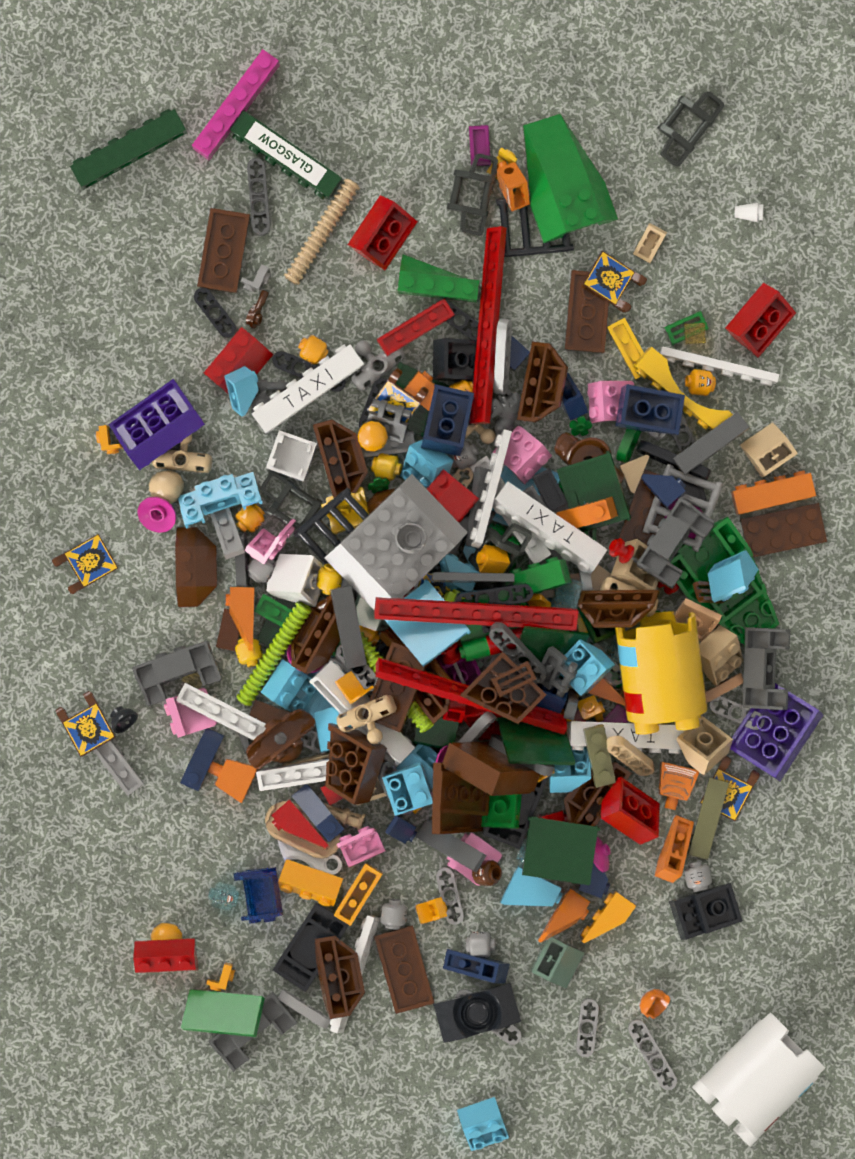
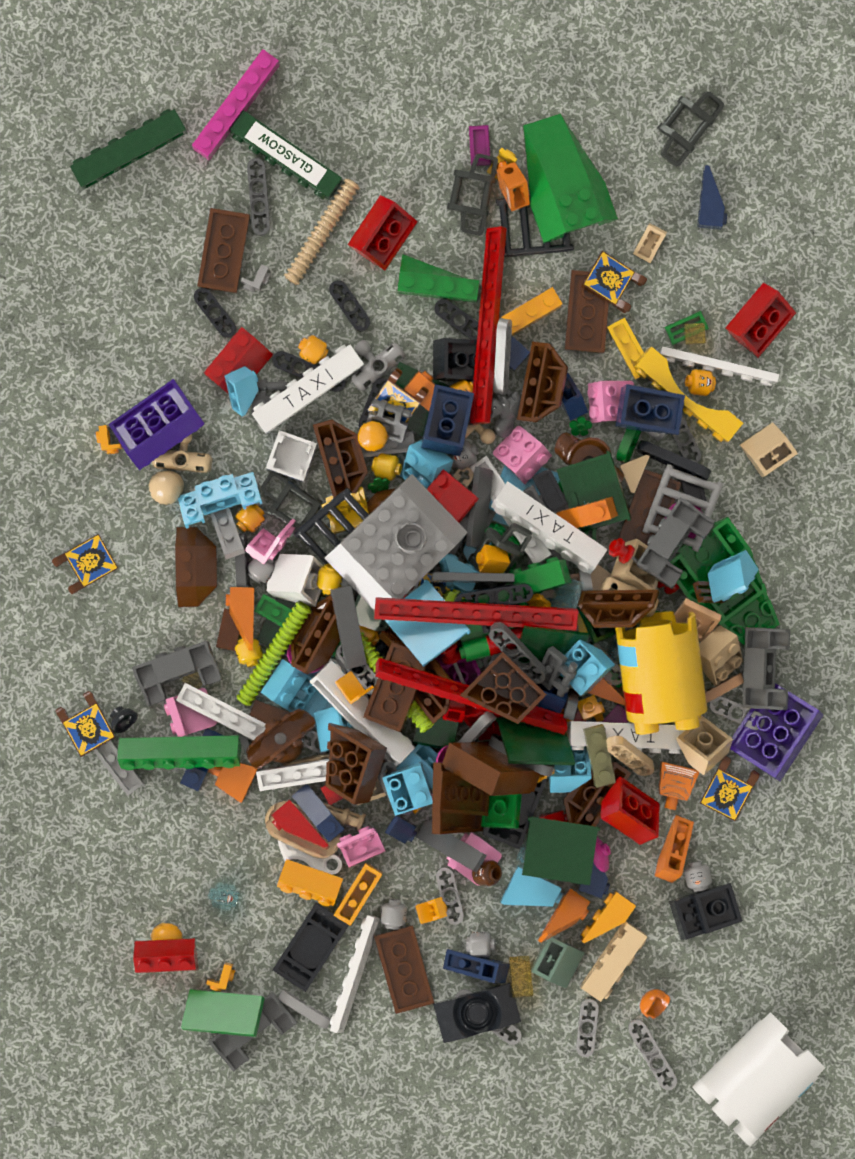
(152, 519): dark pink dish -> none
(179, 752): none -> green brick
(254, 315): reddish brown plate -> none
(261, 894): clear blue panel -> none
(336, 297): none -> black beam
(338, 976): reddish brown wedge -> none
(356, 720): tan piece -> none
(415, 327): red tile -> none
(482, 1124): medium azure slope -> none
(492, 480): white plate -> none
(498, 686): reddish brown tile -> none
(521, 976): none -> clear yellow tile
(533, 310): none -> light orange brick
(613, 961): none -> tan wedge
(665, 488): dark blue slope -> none
(708, 818): olive tile -> none
(711, 206): none -> dark blue slope
(711, 443): dark grey tile -> none
(750, 212): white cone -> none
(774, 493): orange brick -> none
(784, 530): reddish brown plate -> none

